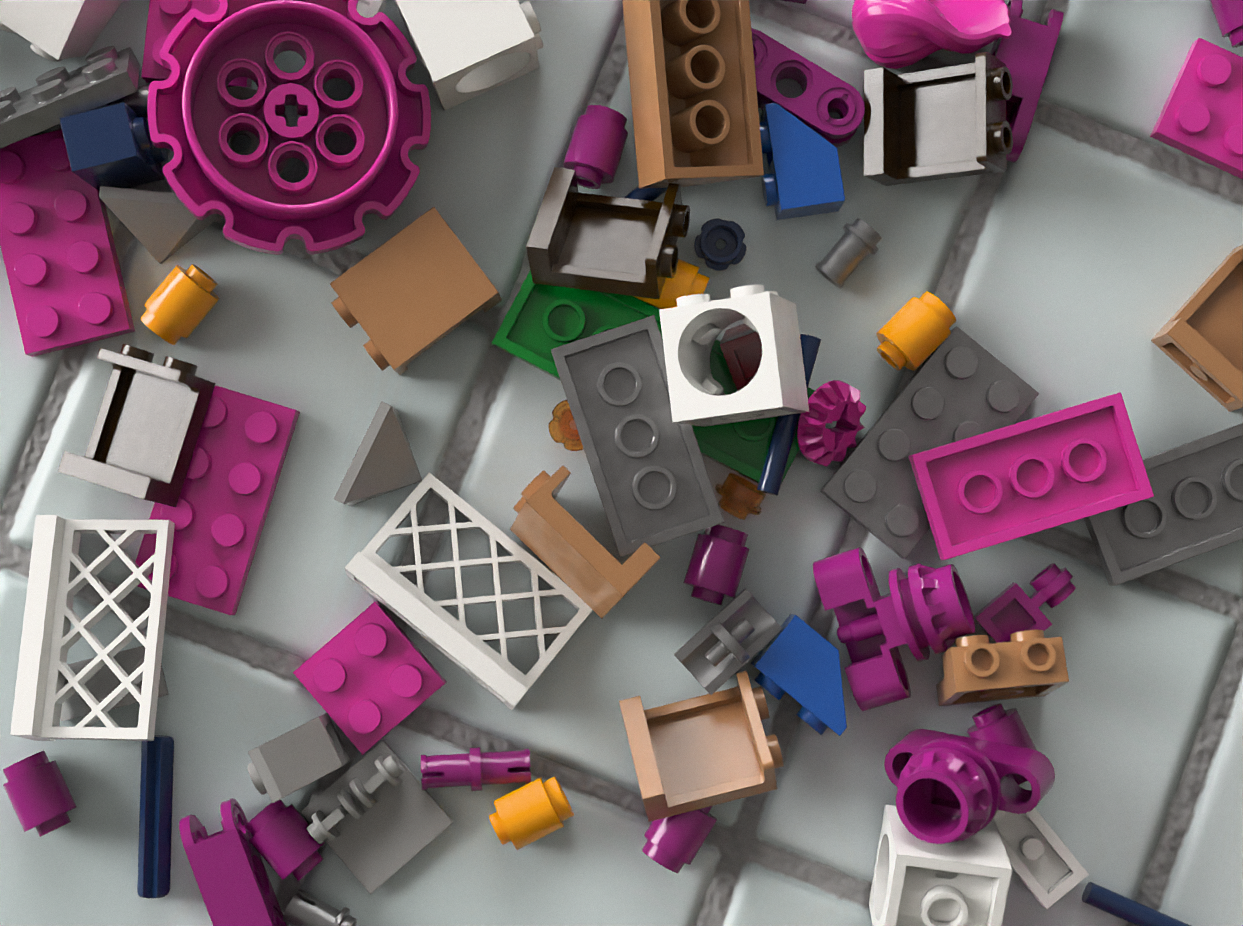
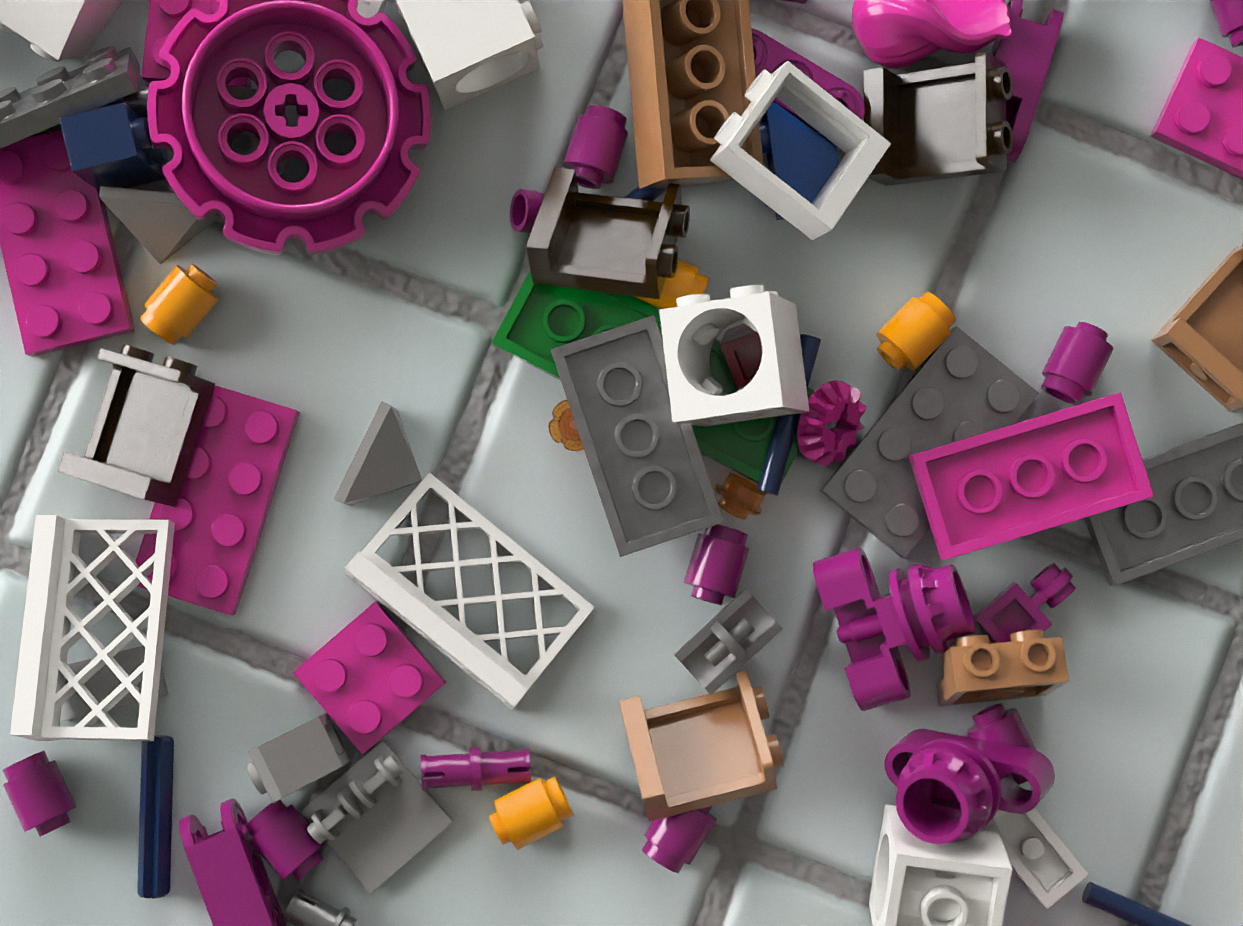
(413, 291): medium nougat panel -> none
(524, 209): none -> magenta hinge
(572, 550): medium nougat panel -> none
(723, 230): dark blue plate -> none
(806, 669): blue slope -> none
(825, 114): none -> white window
(848, 252): flat silver pin -> none
(1076, 363): none -> magenta brick

